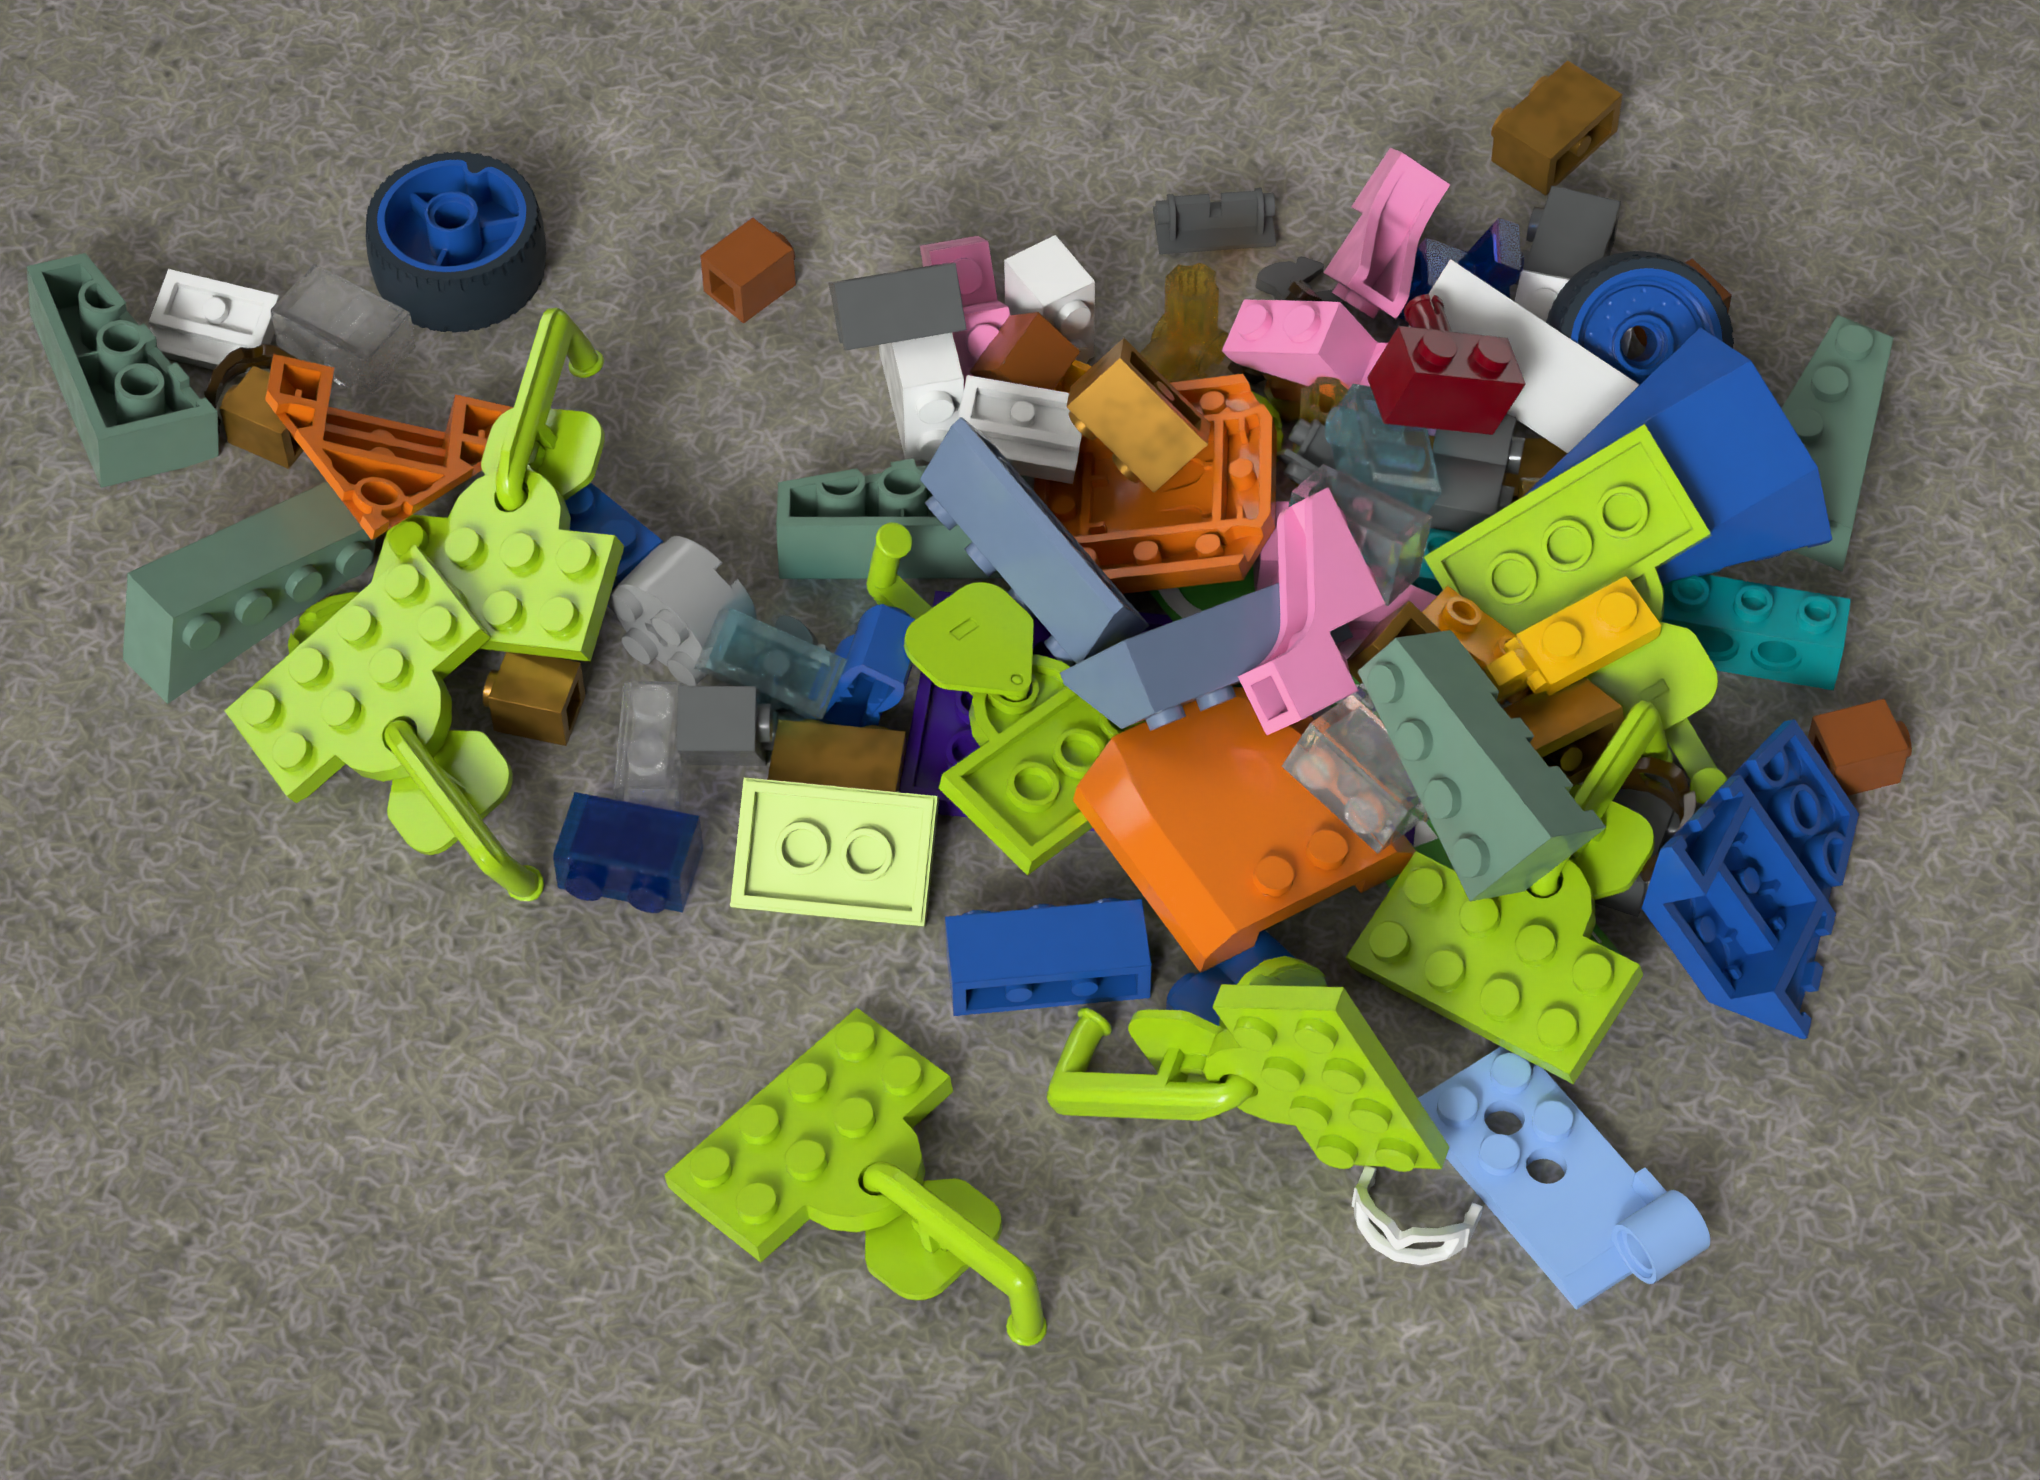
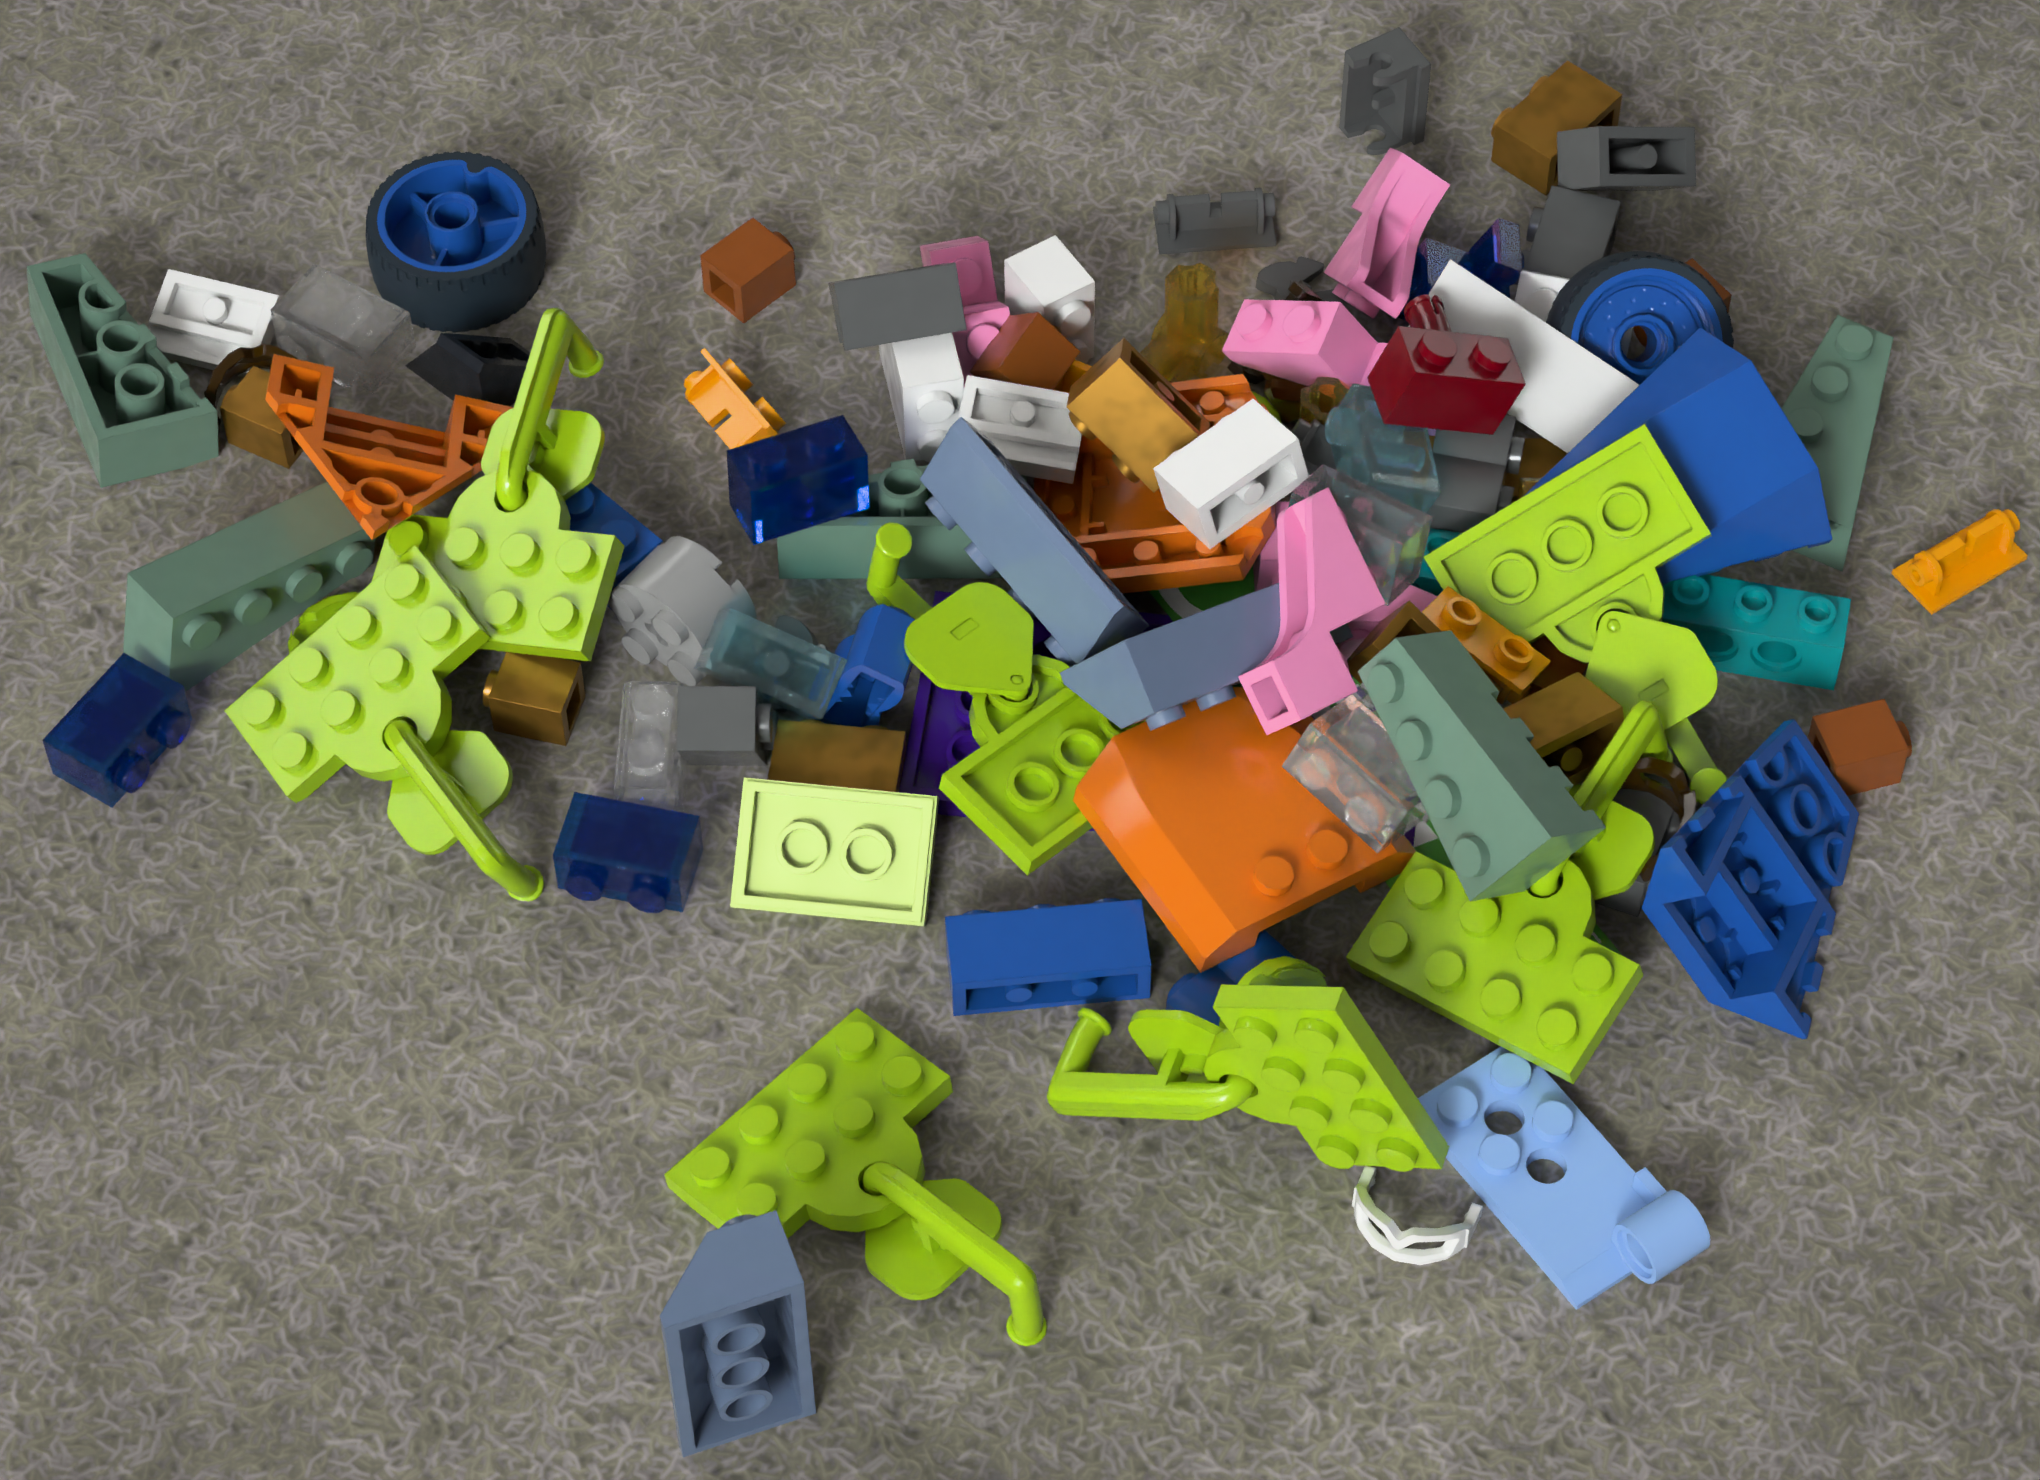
(118, 730): none -> clear blue brick
(474, 367): none -> black slope
(722, 391): none -> light orange hinge
(738, 1336): none -> sand blue slope
(798, 479): none -> clear blue brick
(1231, 473): none -> white brick
(1385, 91): none -> dark grey hinge
(1575, 641): yellow hinge -> none
(1626, 158): none -> dark grey brick
(1963, 561): none -> light orange hinge

